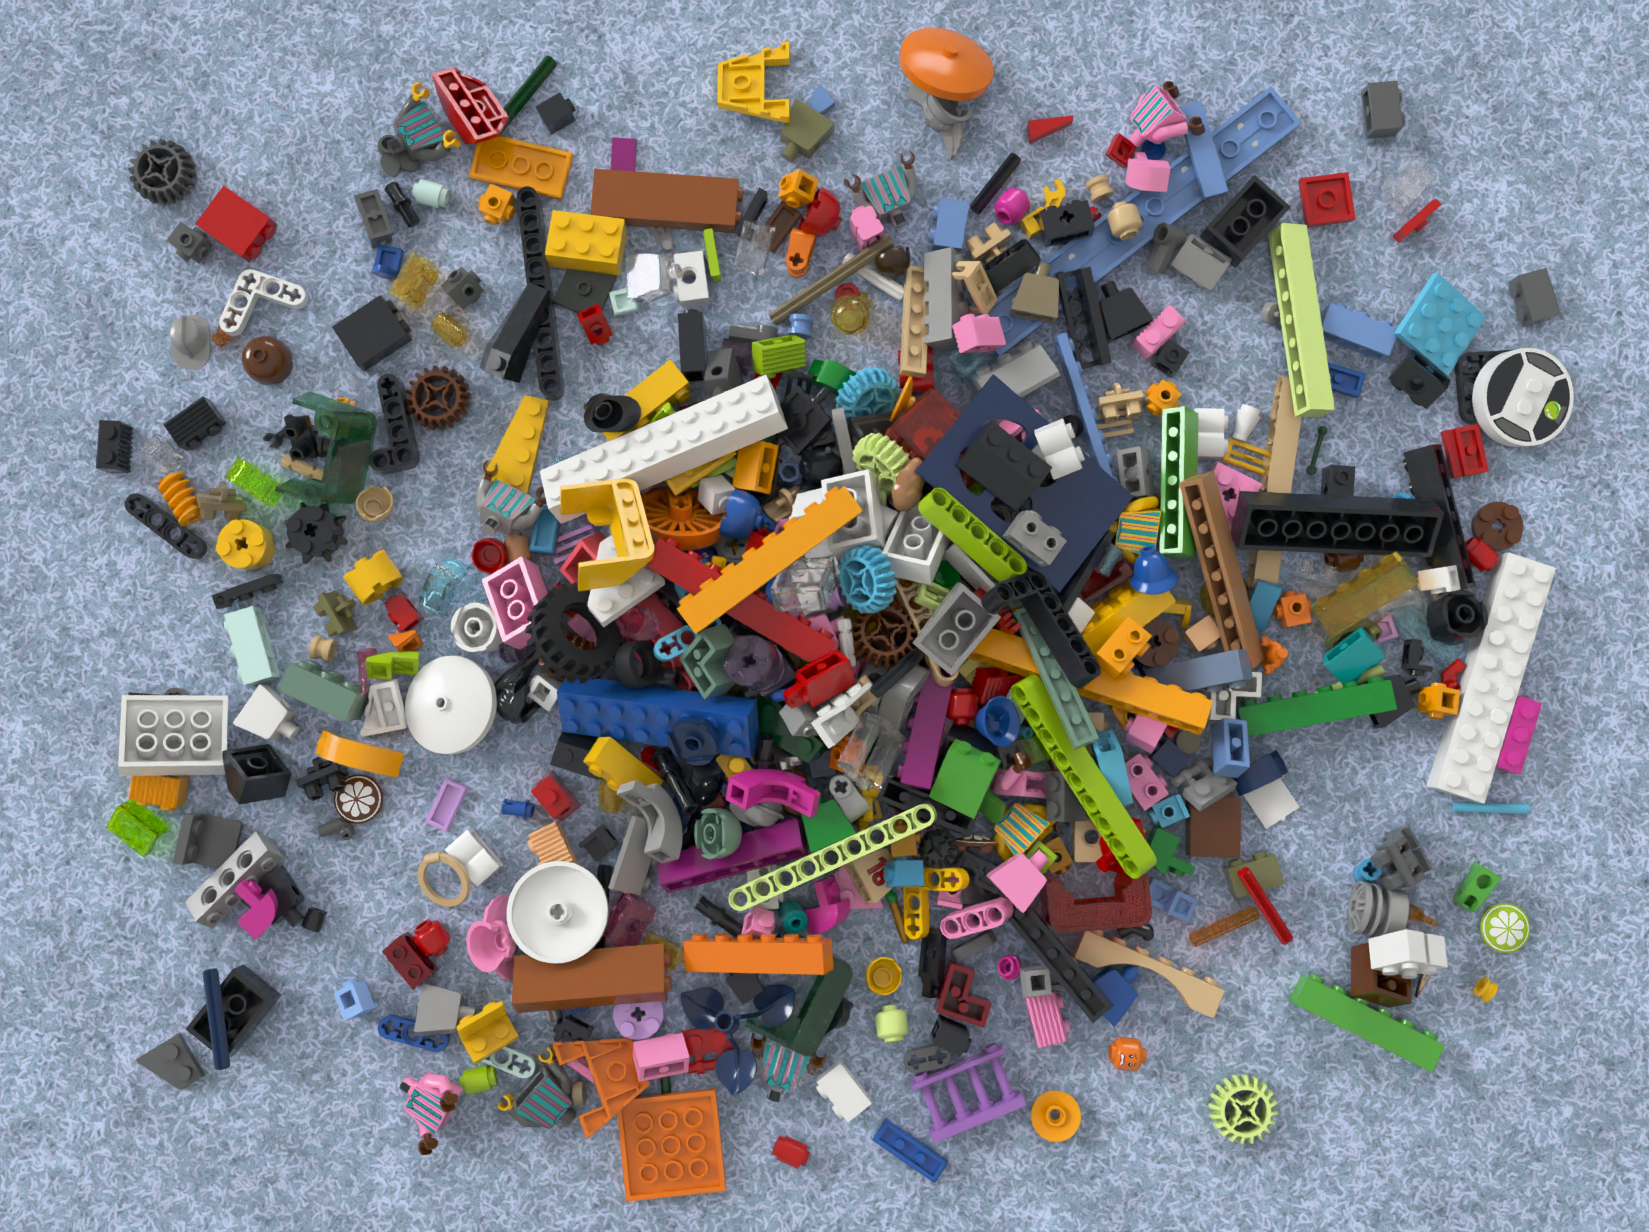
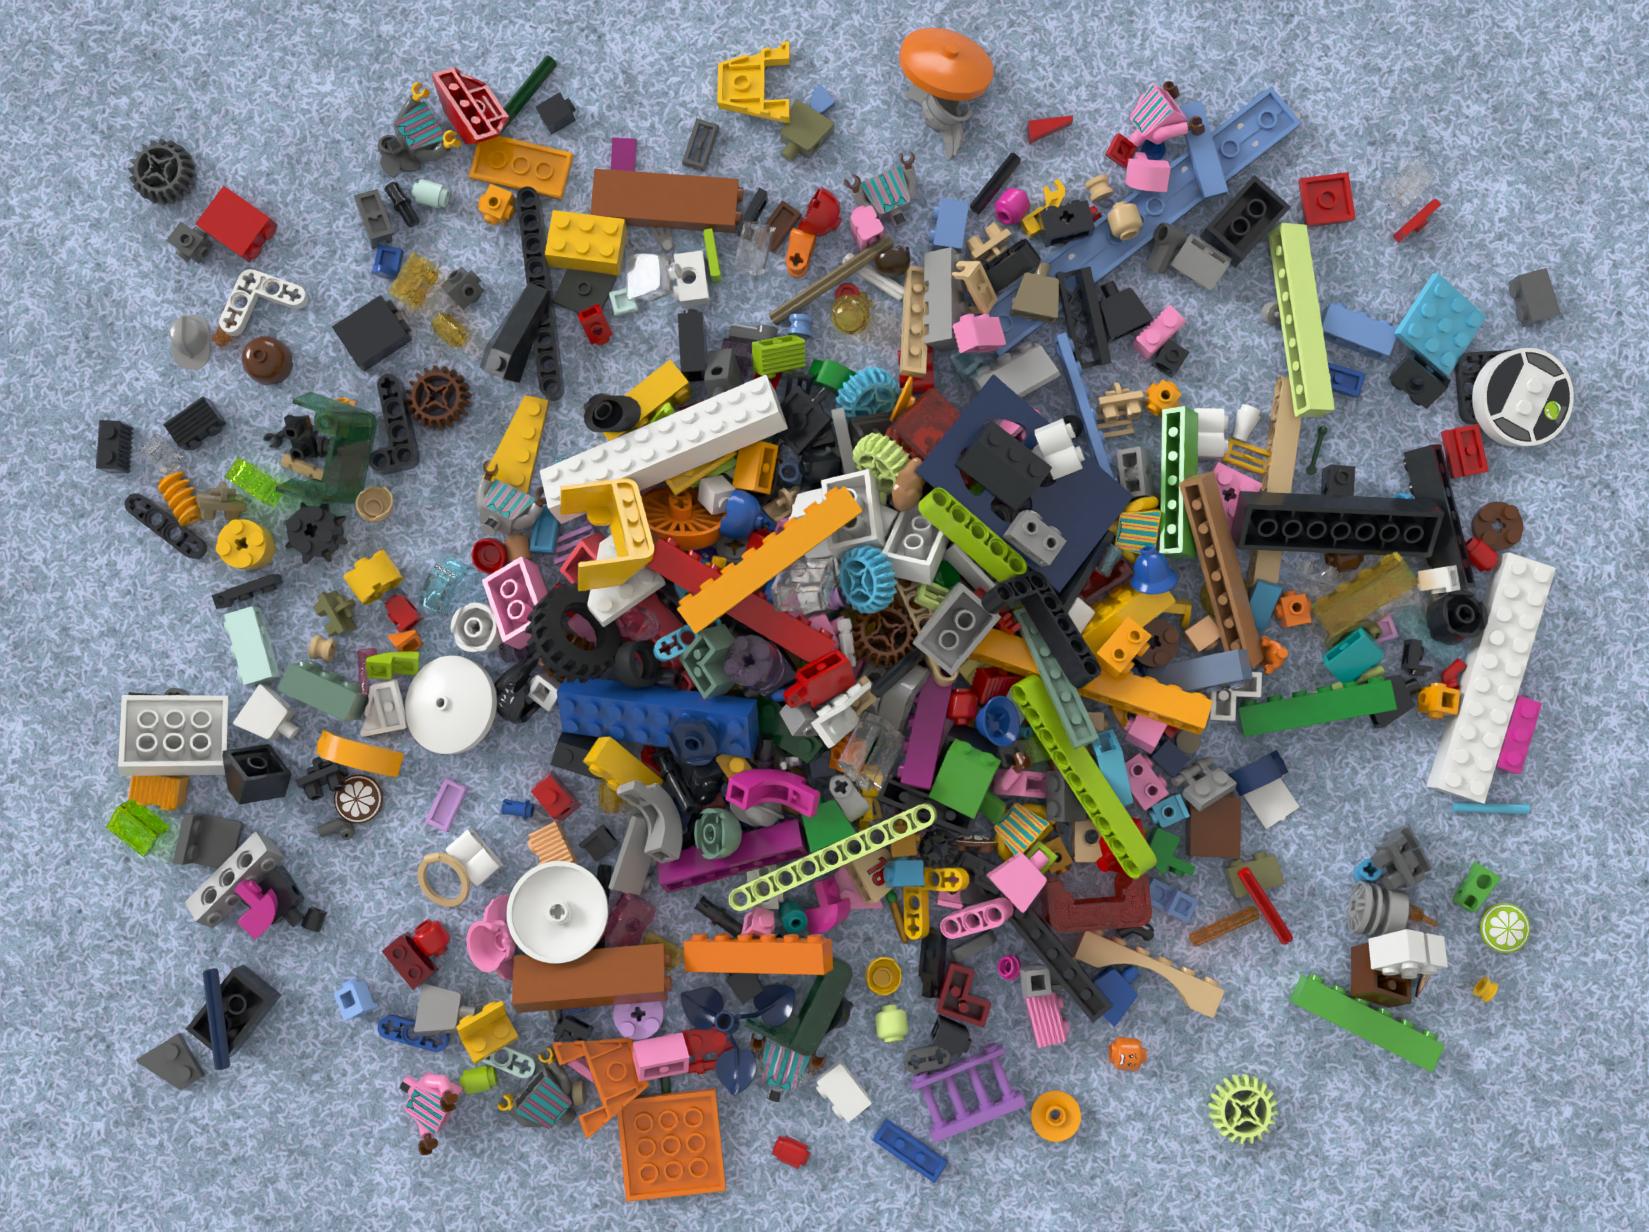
(695, 163): none -> dark grey tile
(798, 188): light orange brick -> none
(1230, 747): medium blue brick -> none
(1382, 109): dark grey brick -> none

